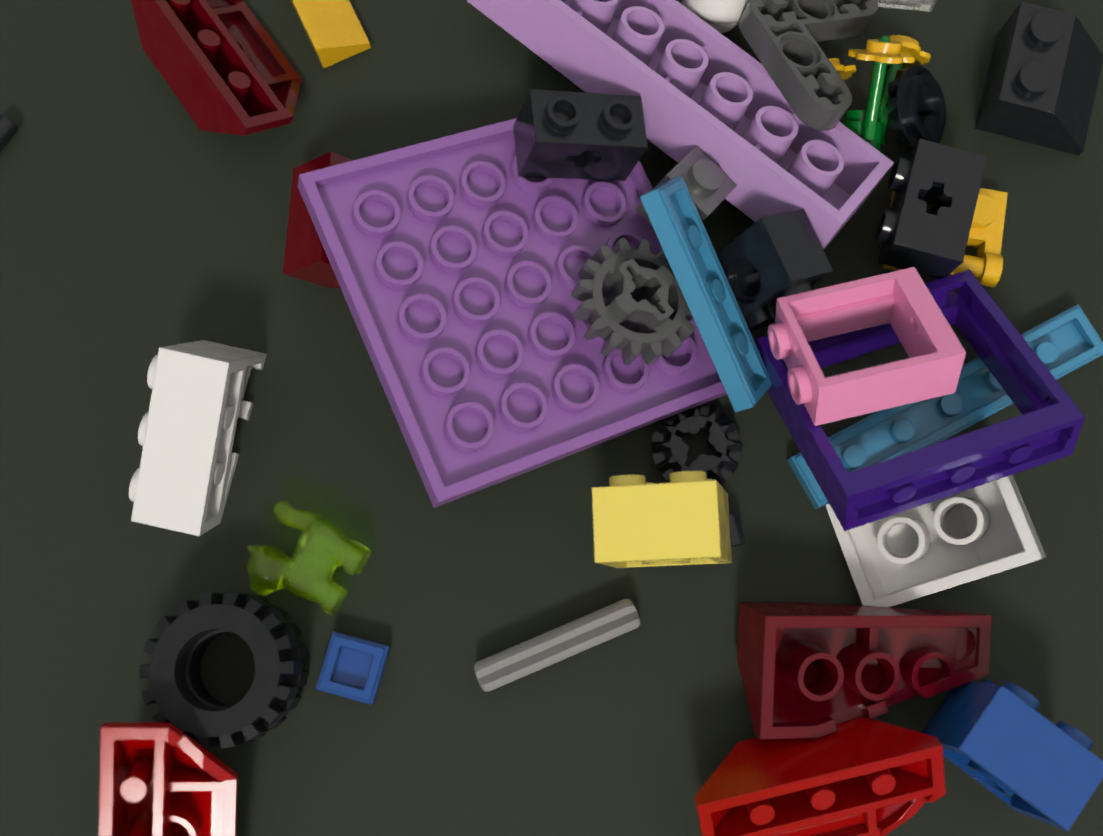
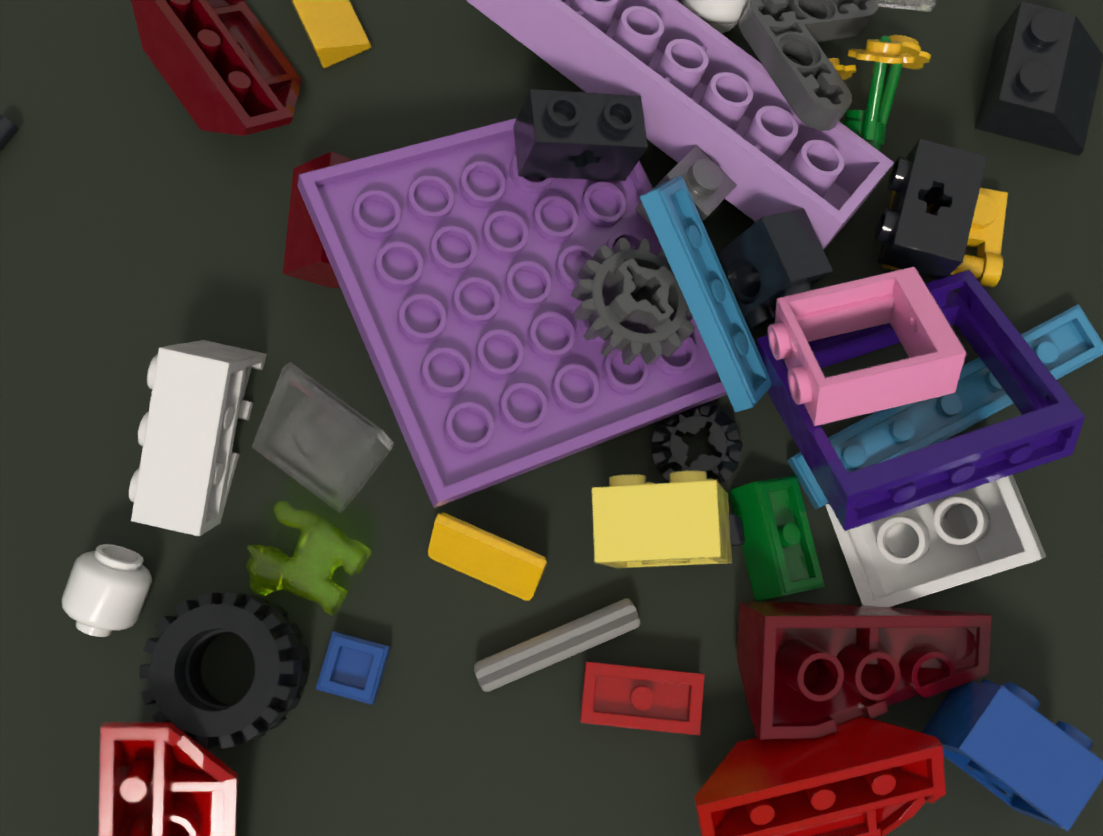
(106, 590): none -> white head
(319, 439): none -> clear slope
(486, 556): none -> yellow slope
(642, 698): none -> red plate
(777, 538): none -> green slope
(916, 107): black gear -> none

